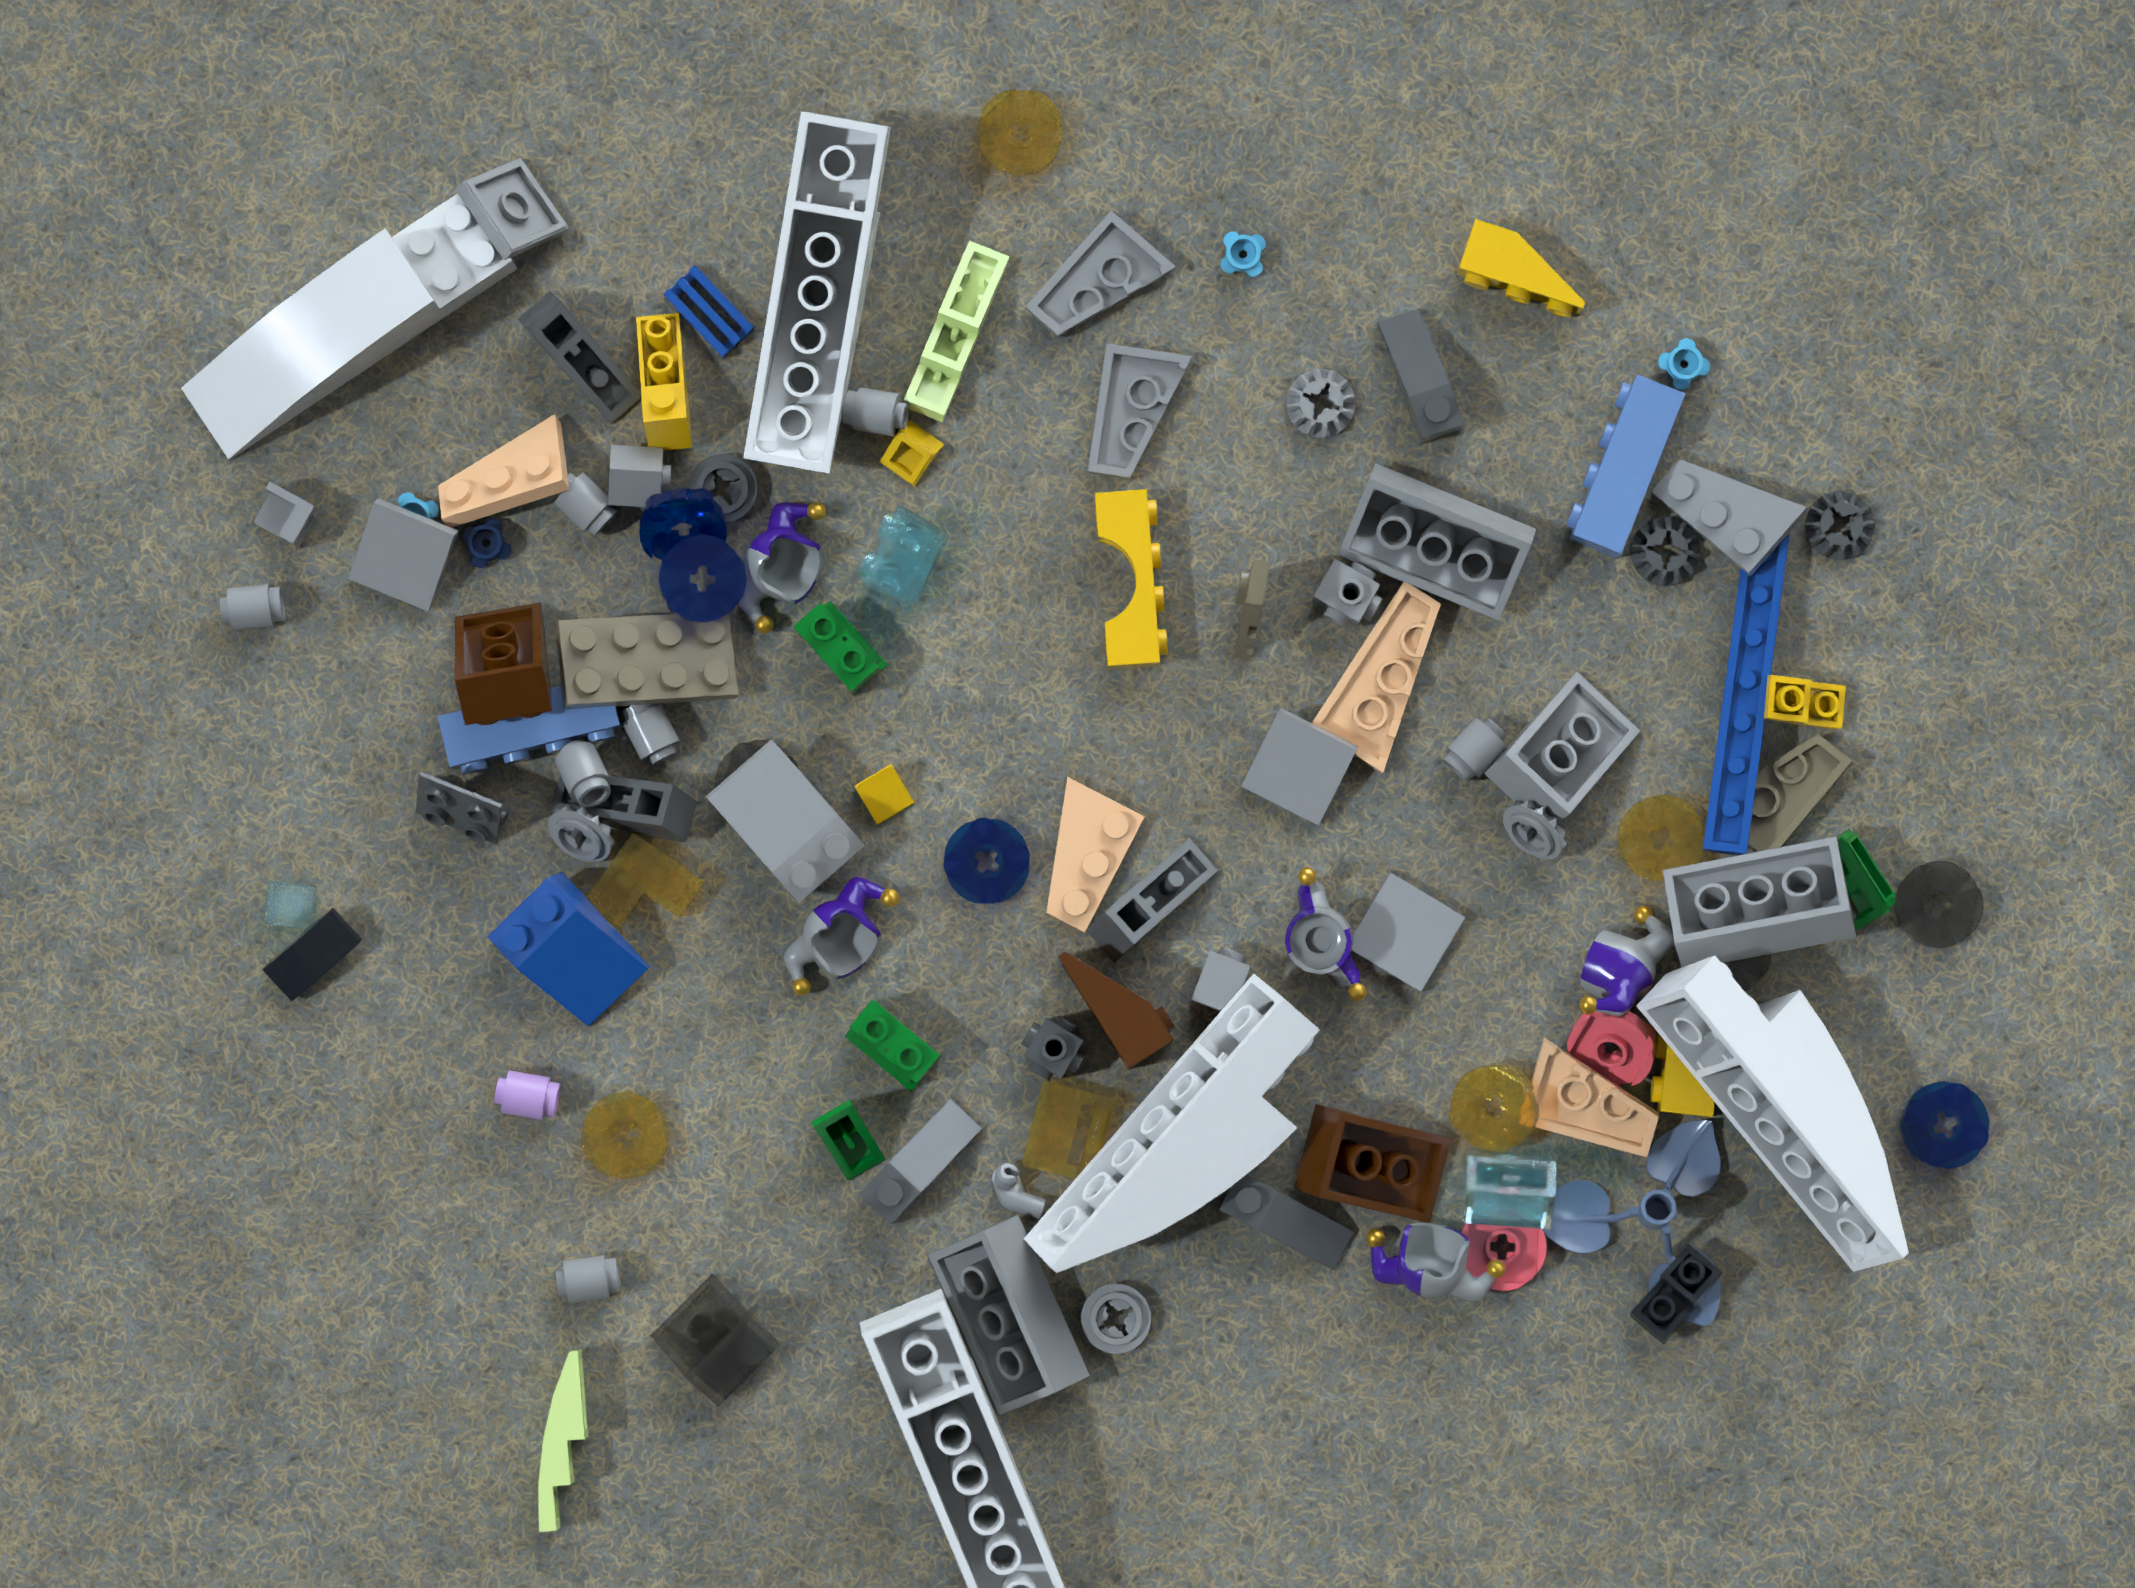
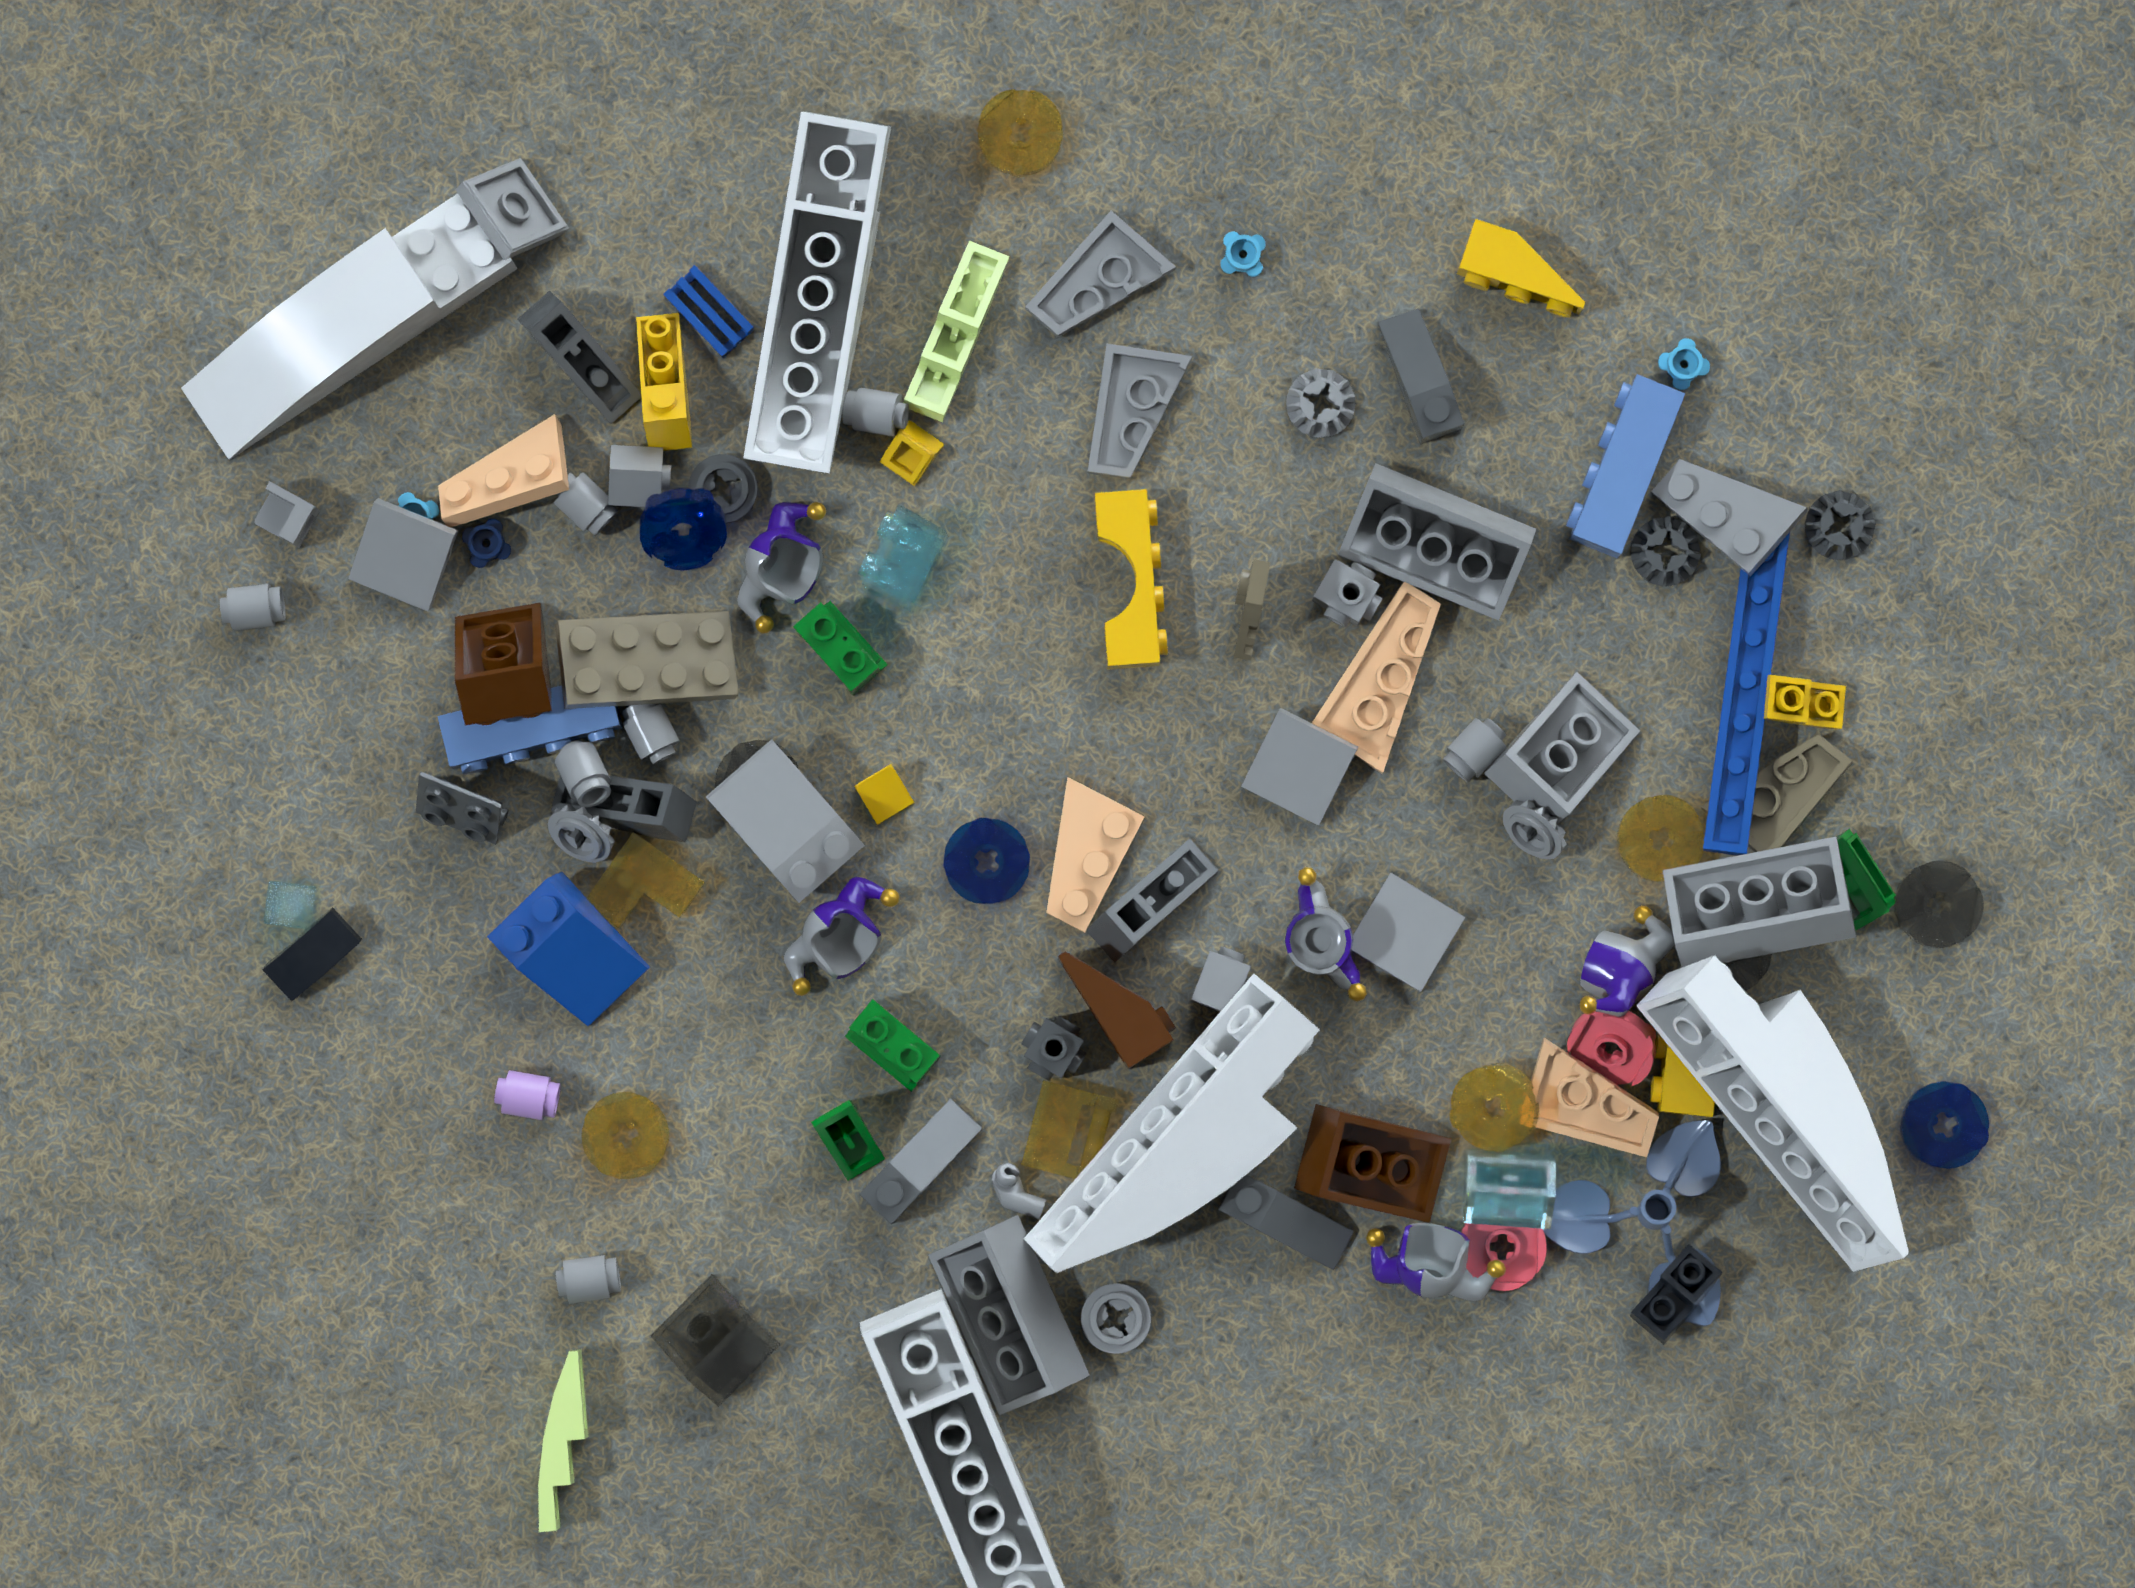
(718, 598): clear blue plate -> none

